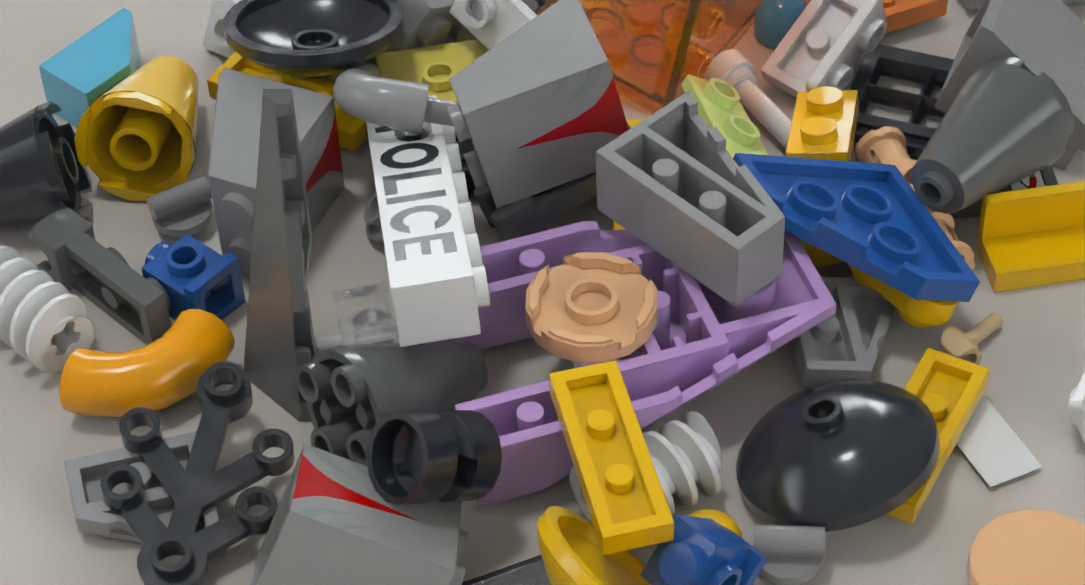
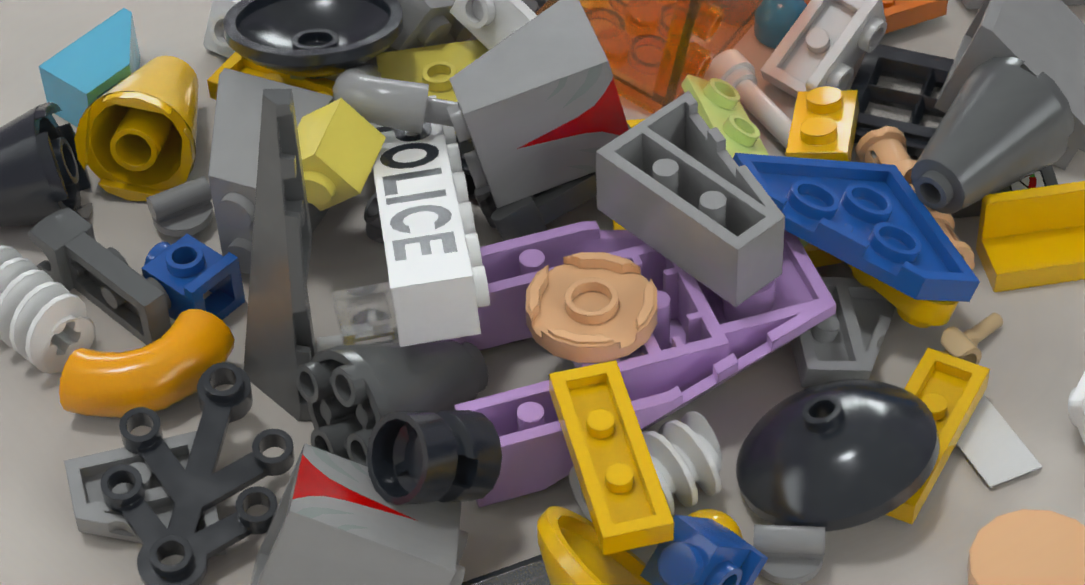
(336, 153): none -> light yellow brick

